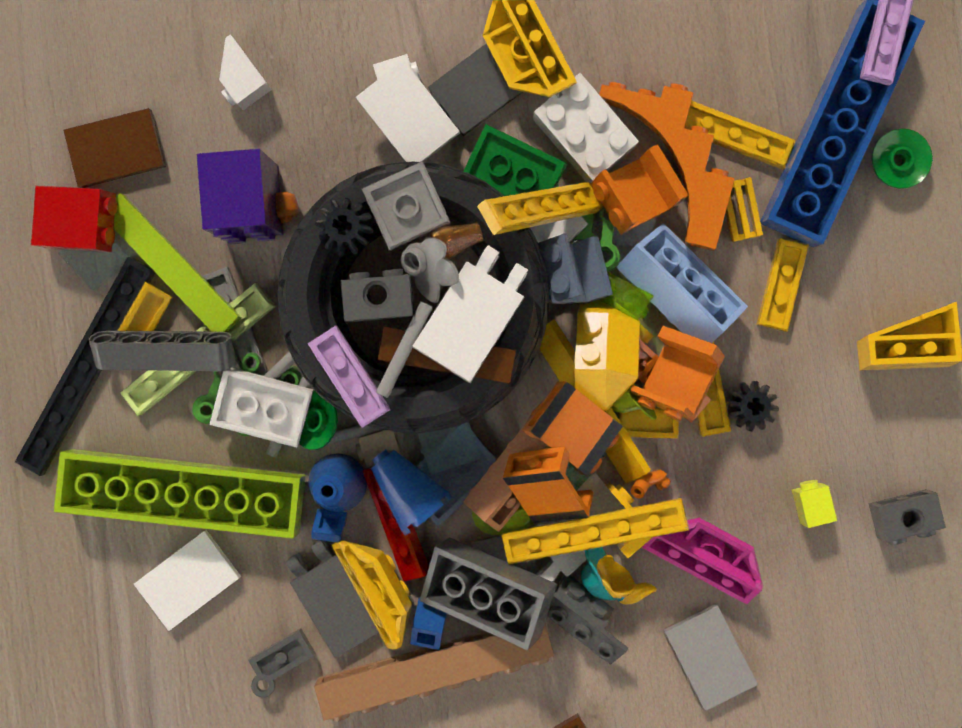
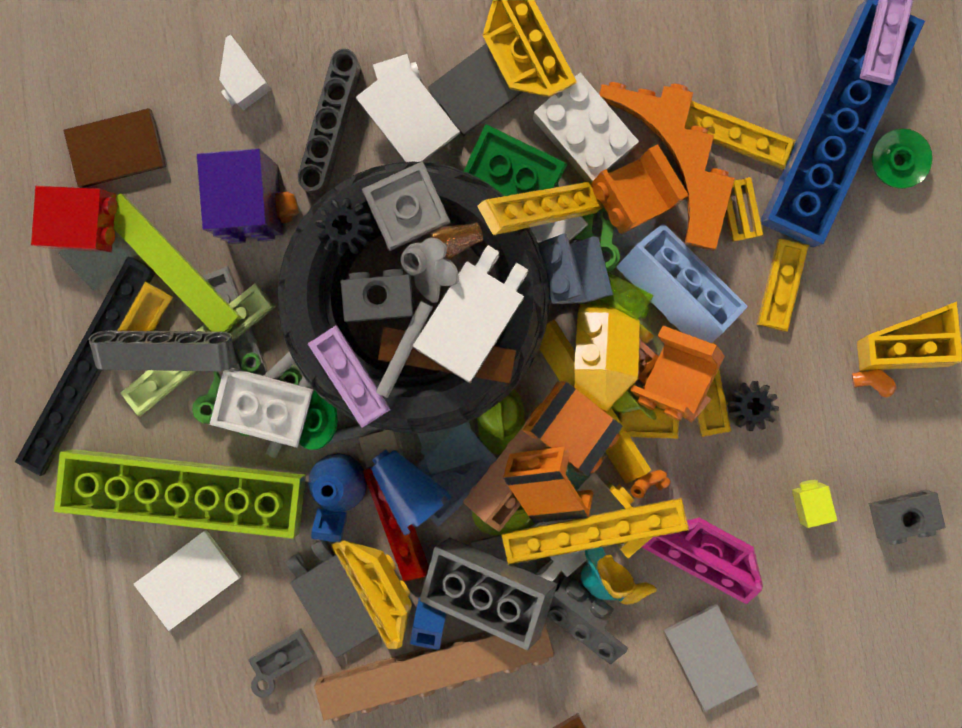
(329, 108): none -> dark grey beam
(502, 423): none -> lime piece
(877, 379): none -> orange arm

